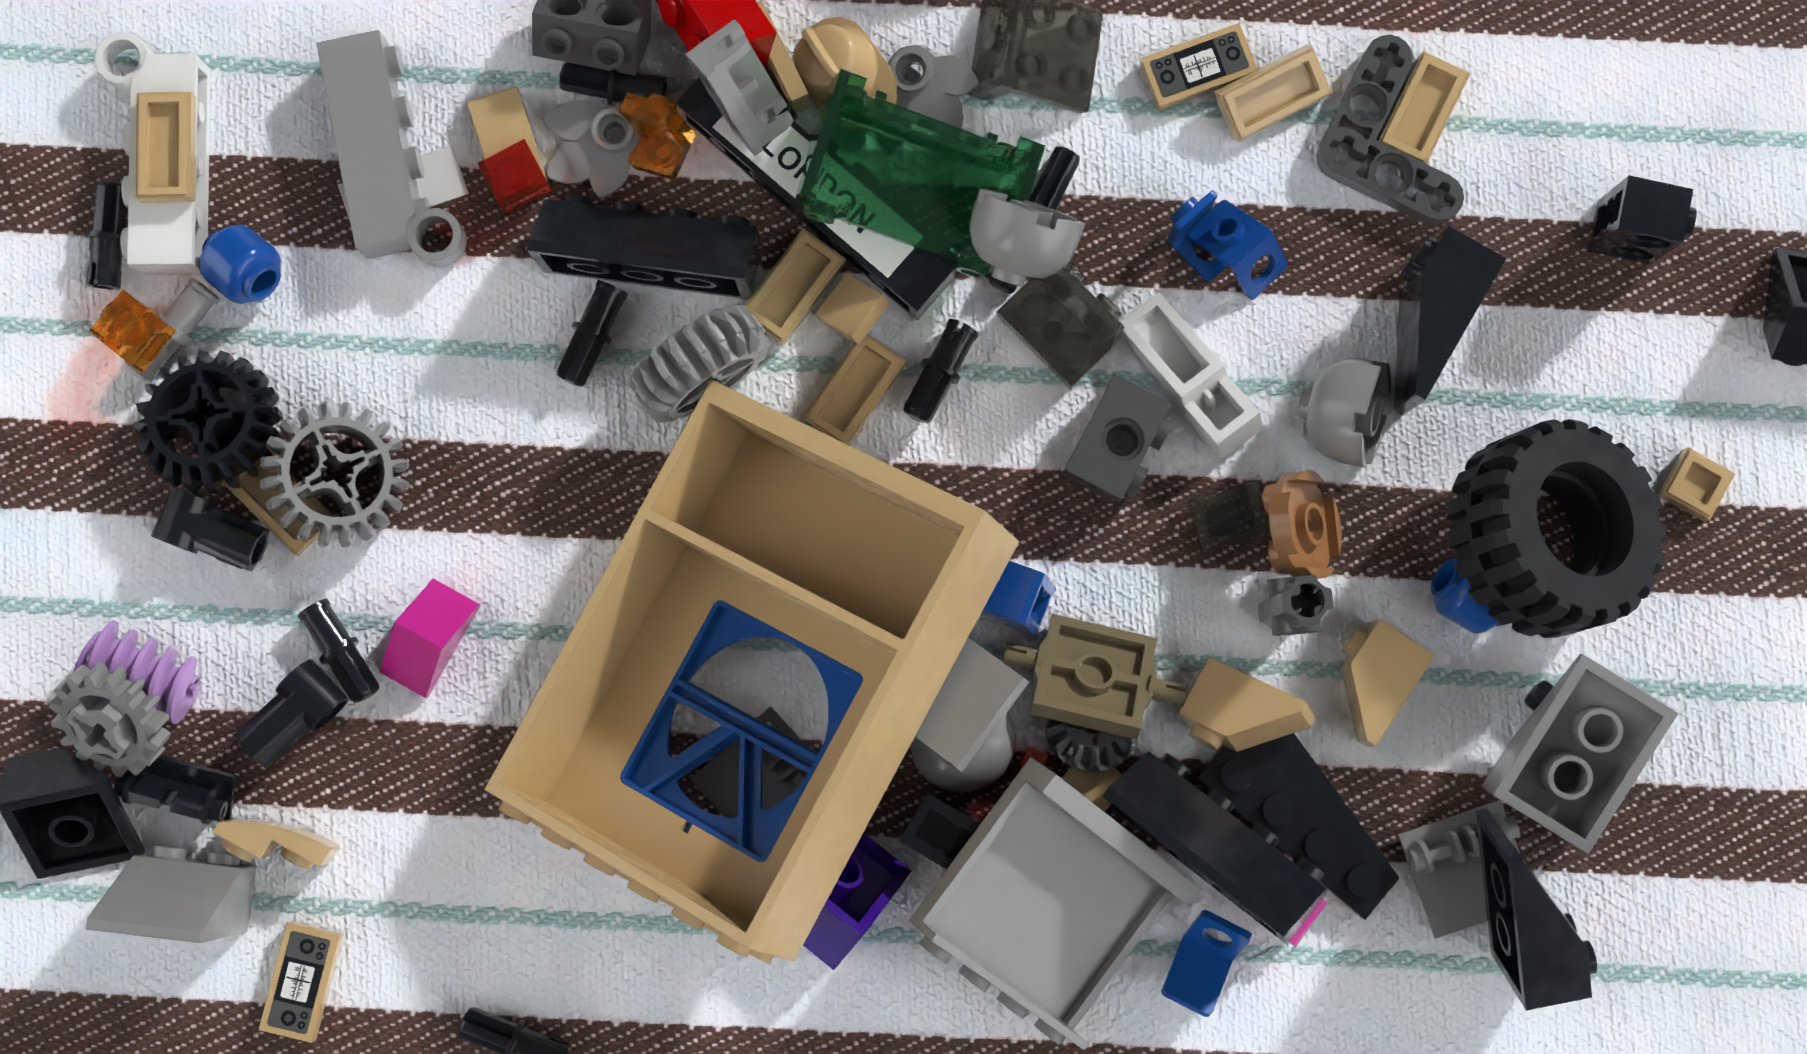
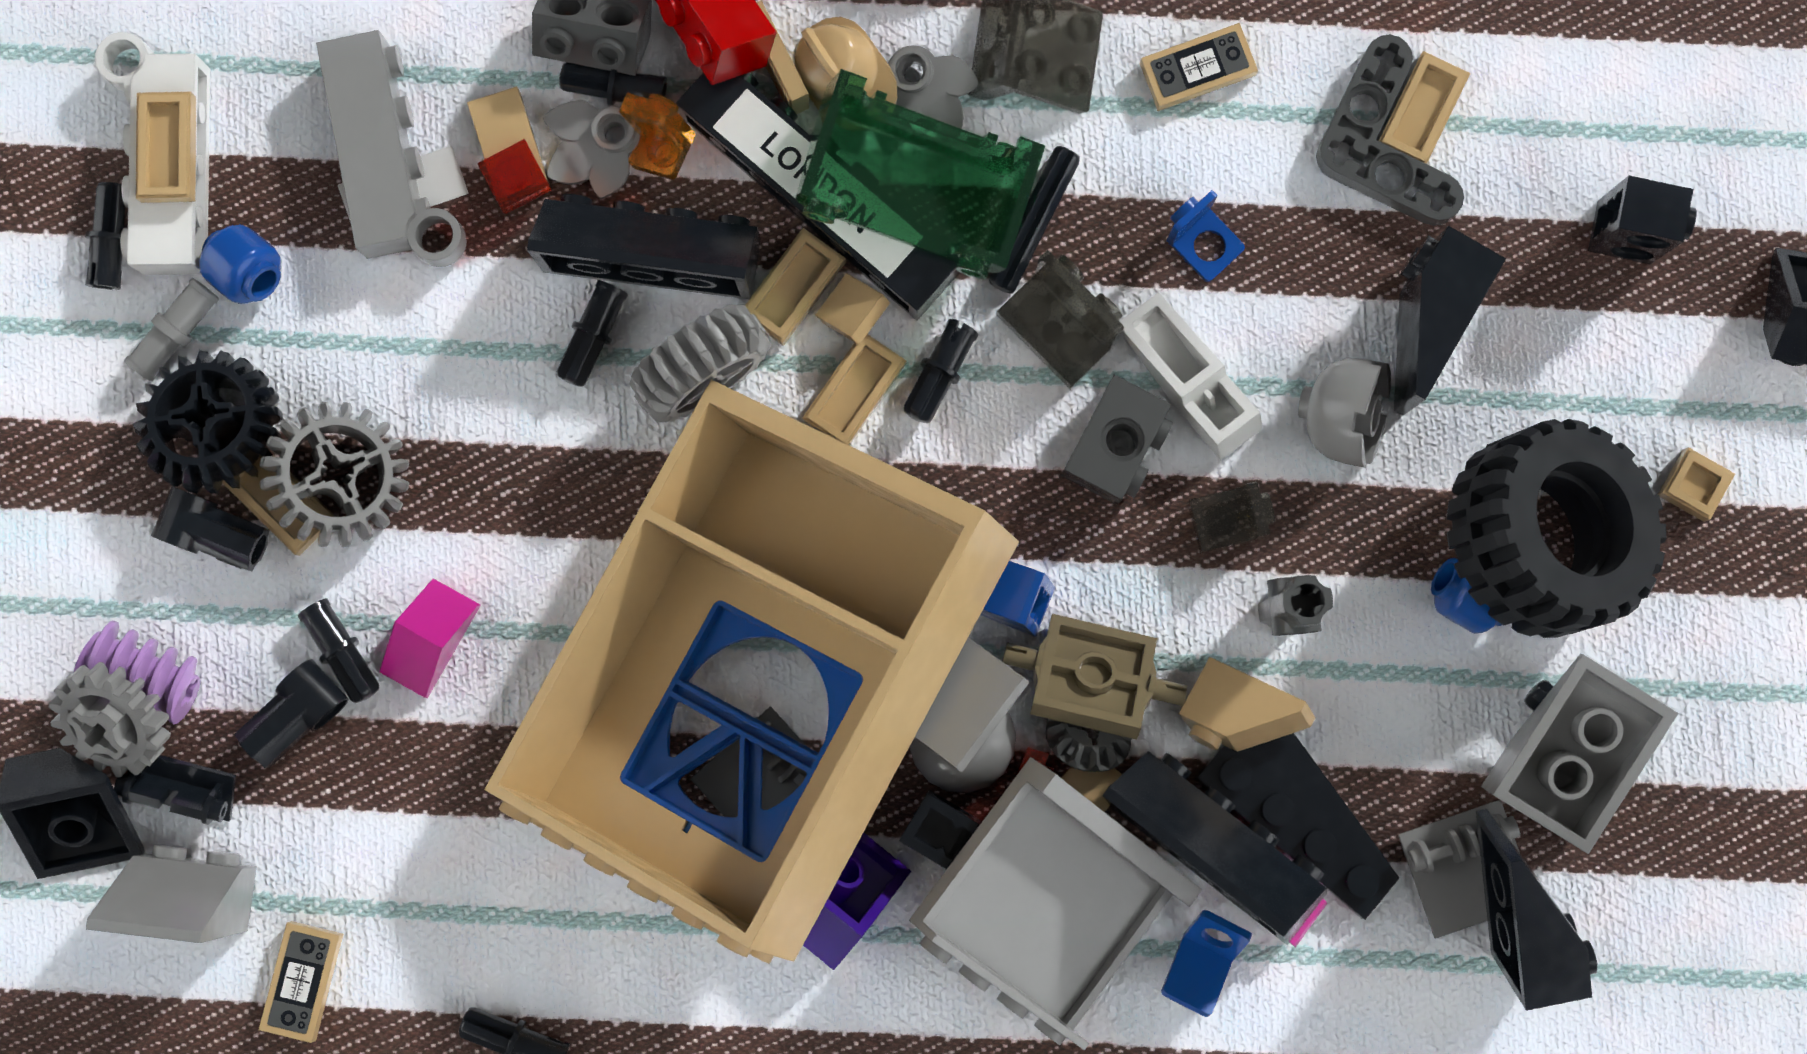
(132, 330): clear orange bracket -> none
(260, 837): tan slope -> none
(740, 87): light grey hinge -> none
(1022, 237): light grey cylinder -> none
(1239, 243): blue bracket -> none
(1273, 92): tan tile -> none
(1302, 525): medium nougat plate -> none
(1380, 676): tan slope -> none

